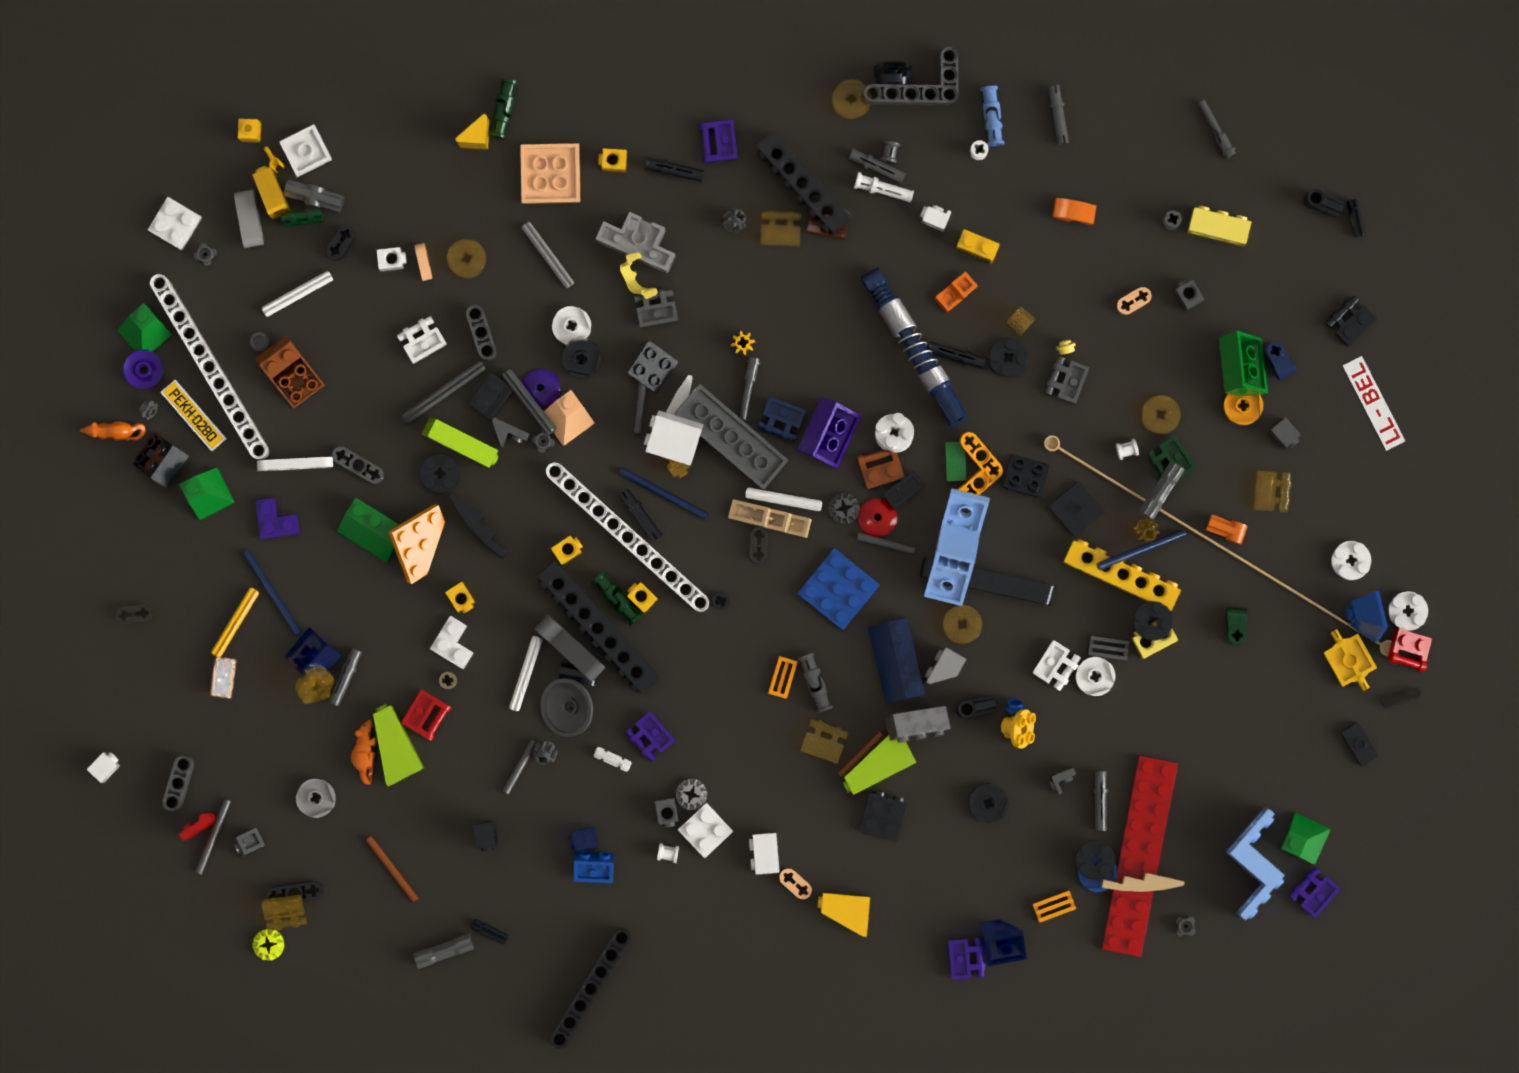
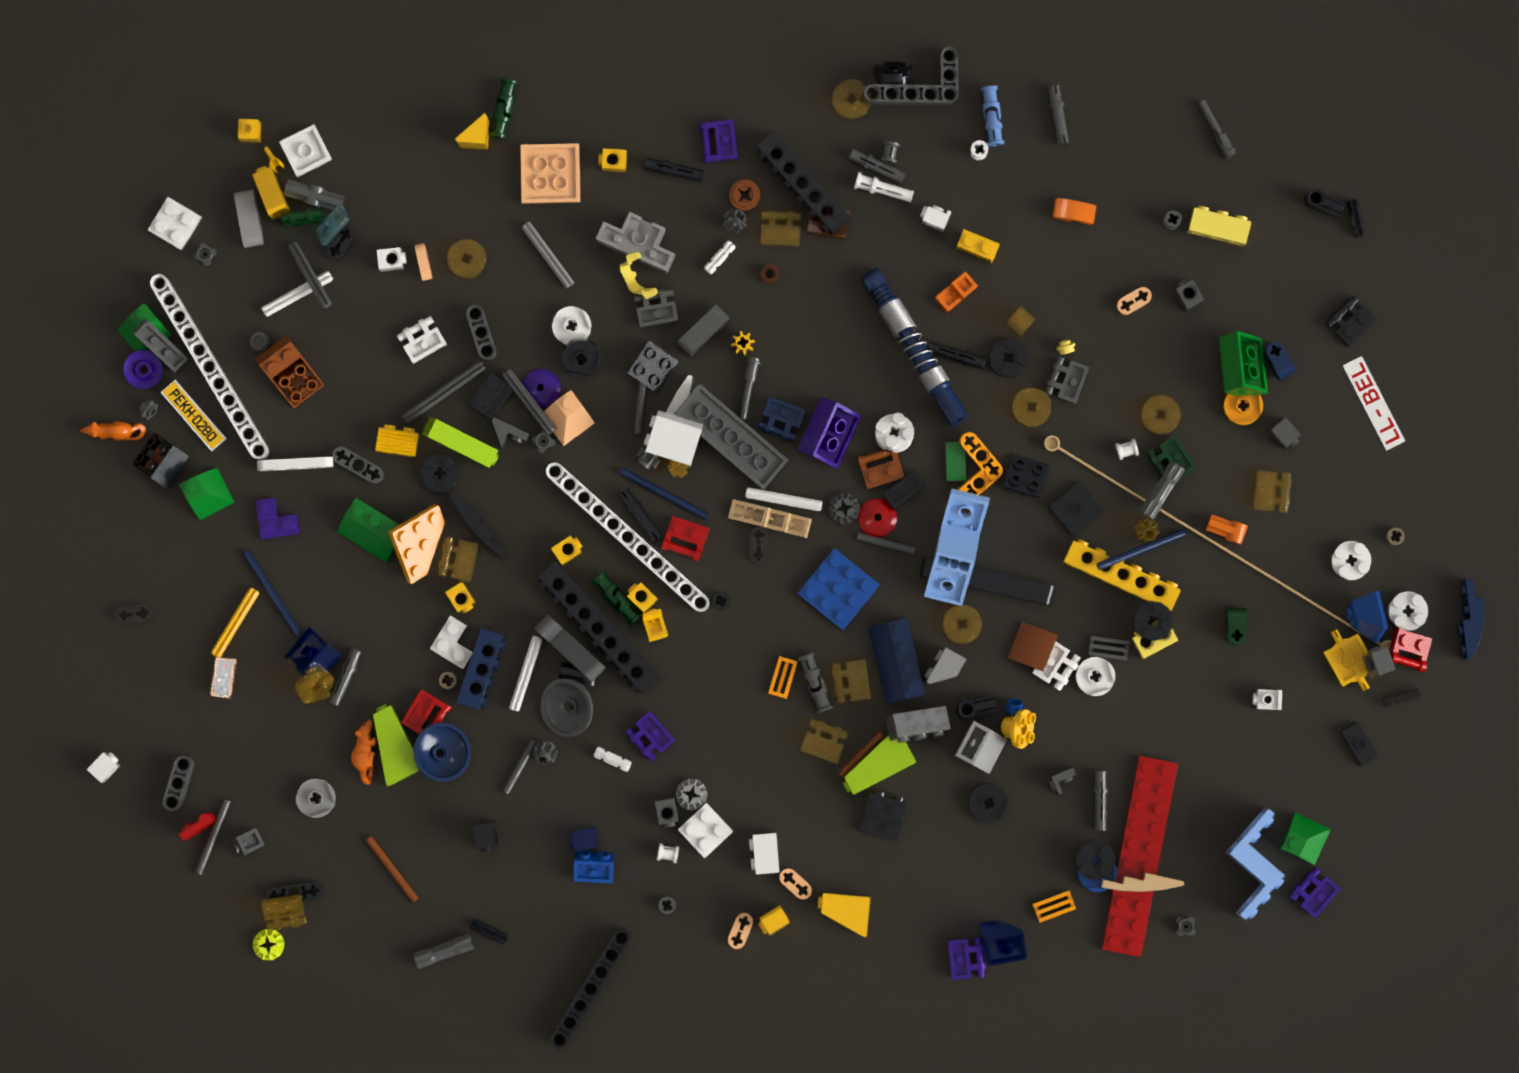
(160, 345): none -> dark grey plate
(309, 275): none -> dark grey axle
(332, 225): none -> clear light blue plate
(397, 441): none -> yellow brick
(454, 752): none -> dark blue dish
(464, 560): none -> clear yellow plate
(466, 696): none -> dark blue brick
(647, 459): none -> dark grey gear
(654, 624): none -> yellow bracket
(673, 904): none -> dark grey bush
(687, 532): none -> red plate
(703, 330): none -> dark grey beam
(719, 257): none -> white axle
(744, 185): none -> dark orange gear
(745, 932): none -> light nougat beam
(772, 268): none -> reddish brown plate
(773, 920): none -> yellow brick
(857, 681): none -> clear yellow plate
(981, 747): none -> light grey slope
(1032, 646): none -> dark orange slope
(1033, 396): none -> clear yellow plate
(1276, 699): none -> white brick
(1378, 662): none -> dark grey brick
(1389, 534): none -> dark tan bush
(1472, 628): none -> dark blue slope

